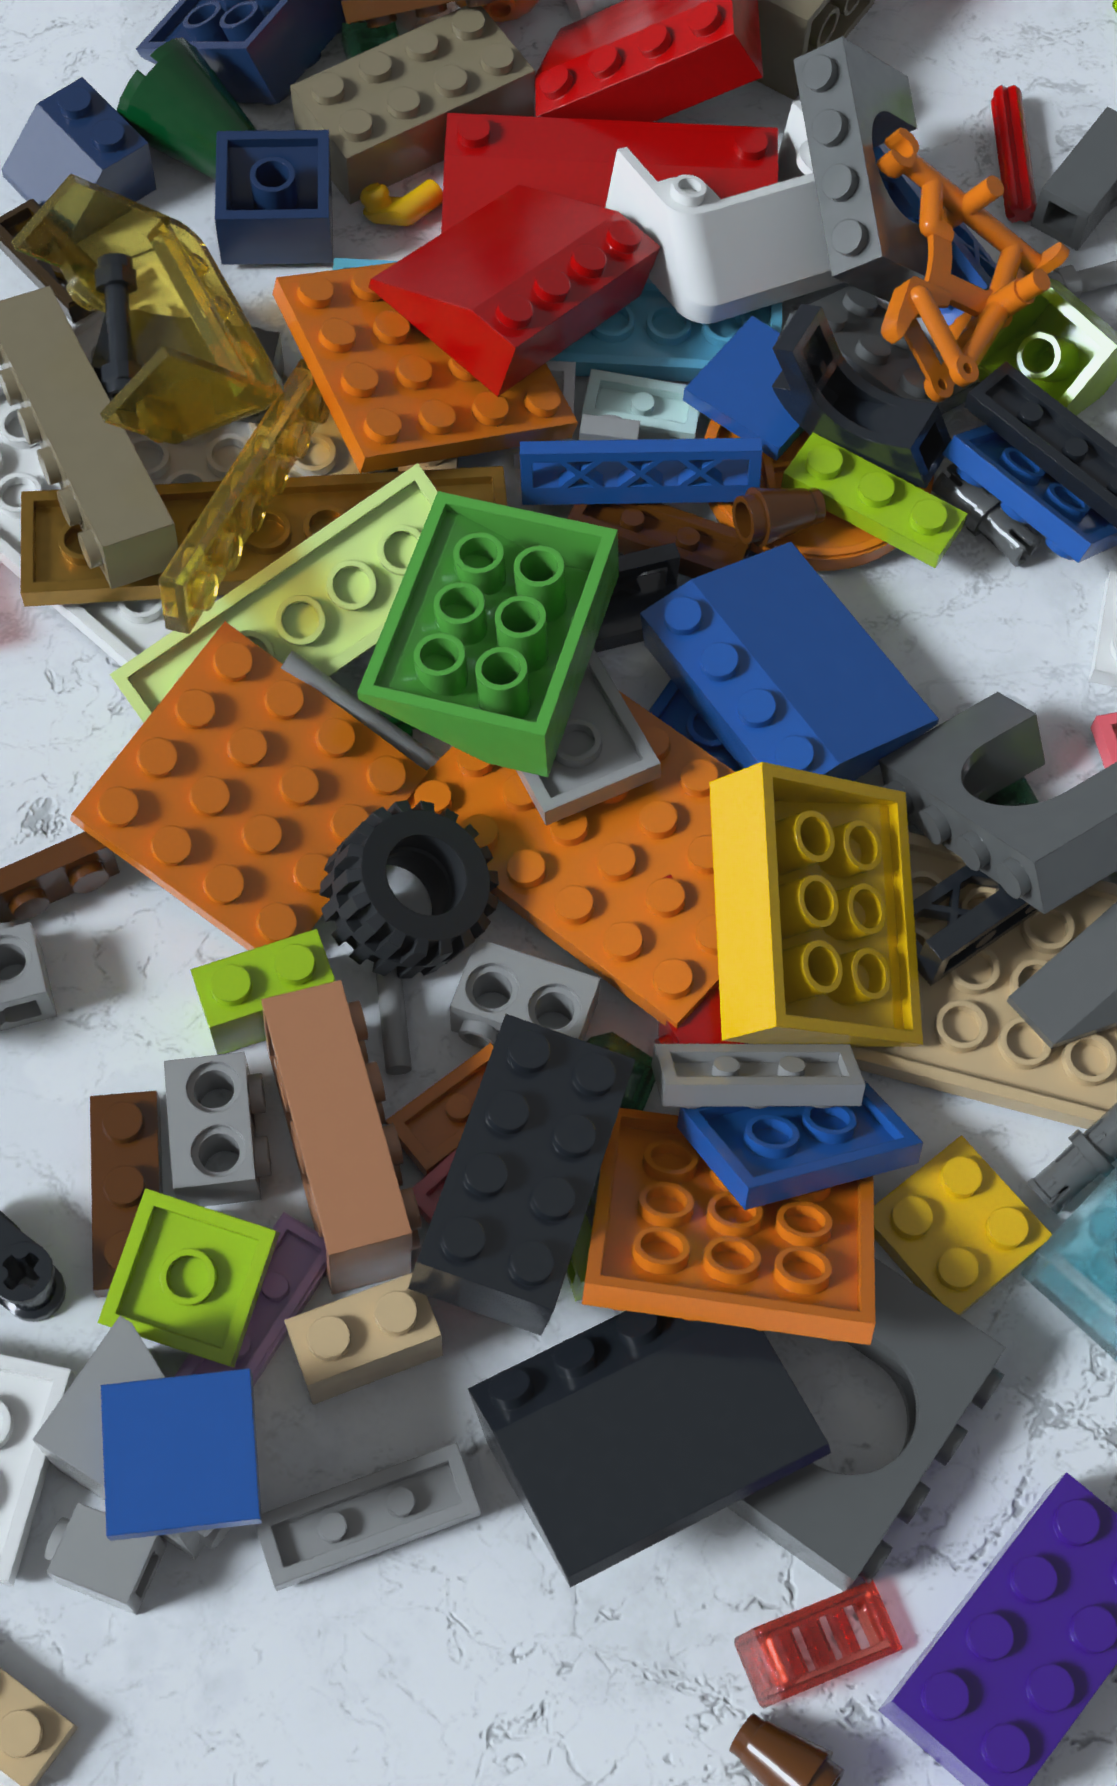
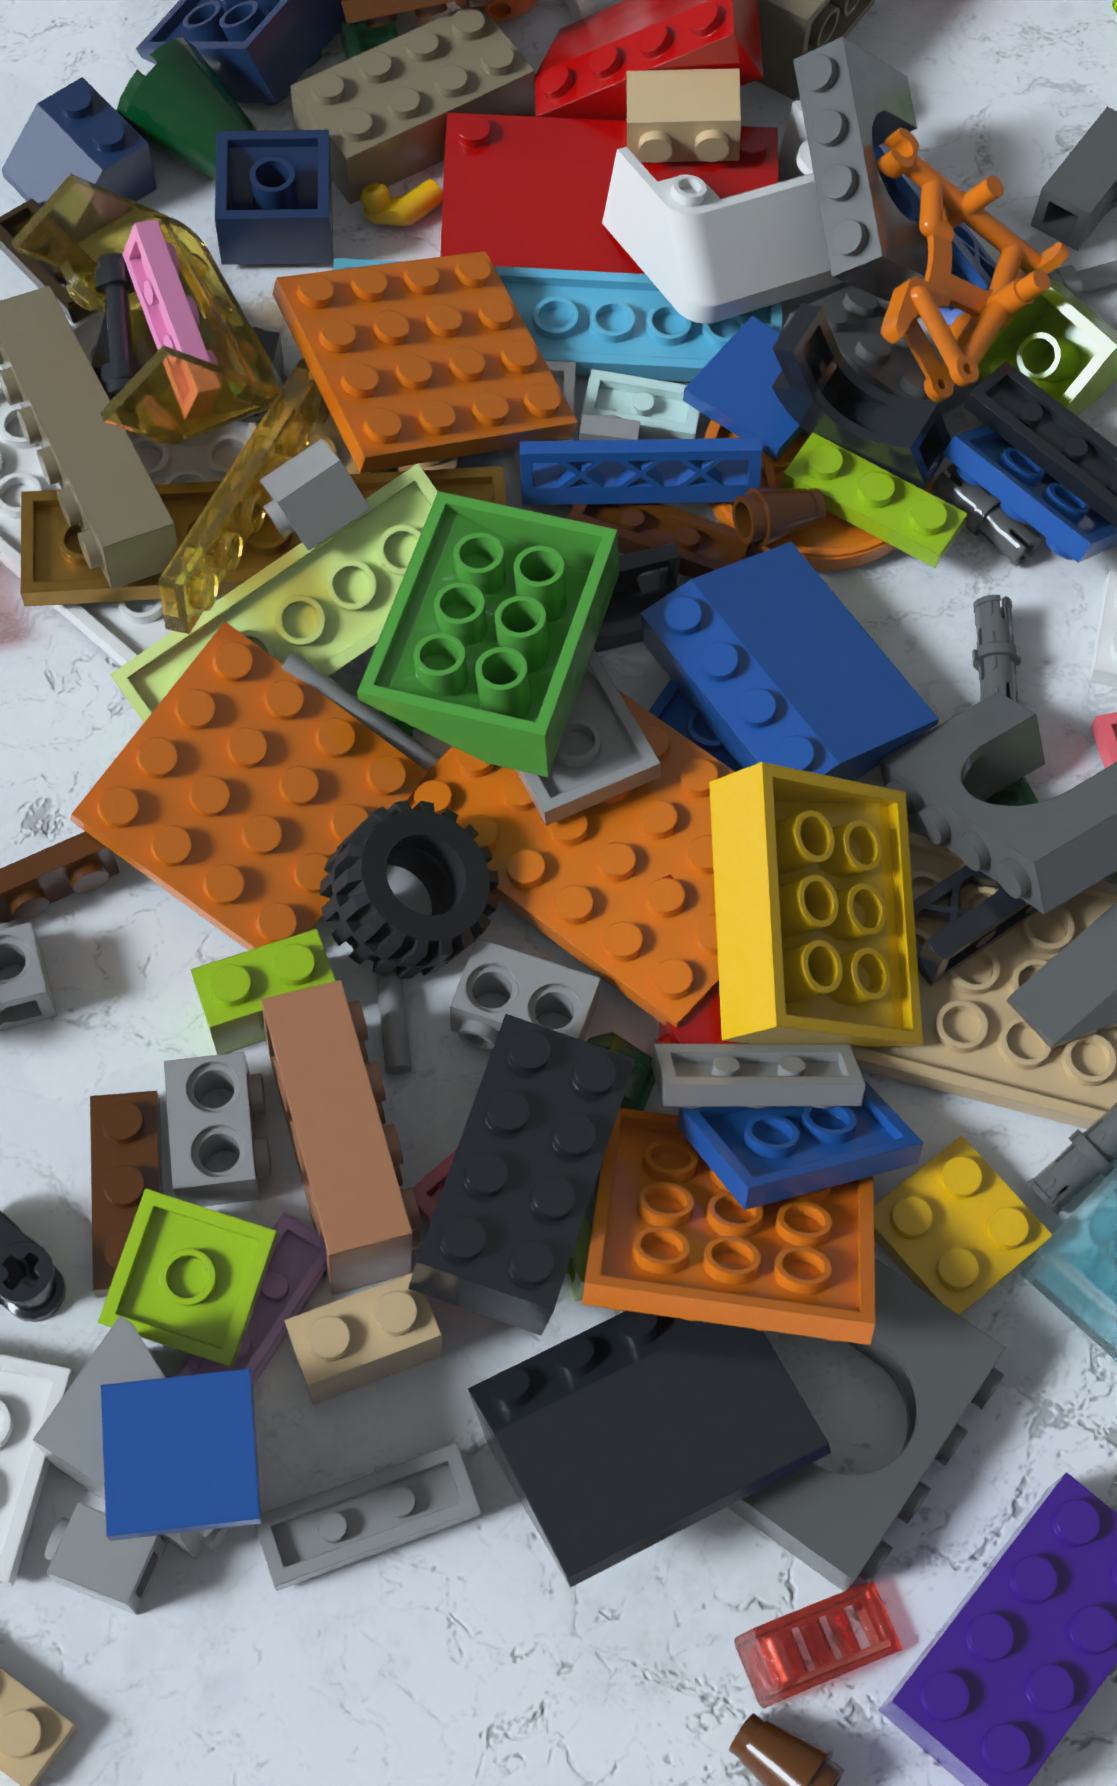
(155, 275): none -> bright pink plate
(313, 495): none -> light grey brick
(435, 1120): orange plate -> none
(519, 281): red slope -> none
(684, 115): none -> tan brick
(996, 651): none -> dark grey pin
(1013, 153): red axle -> none

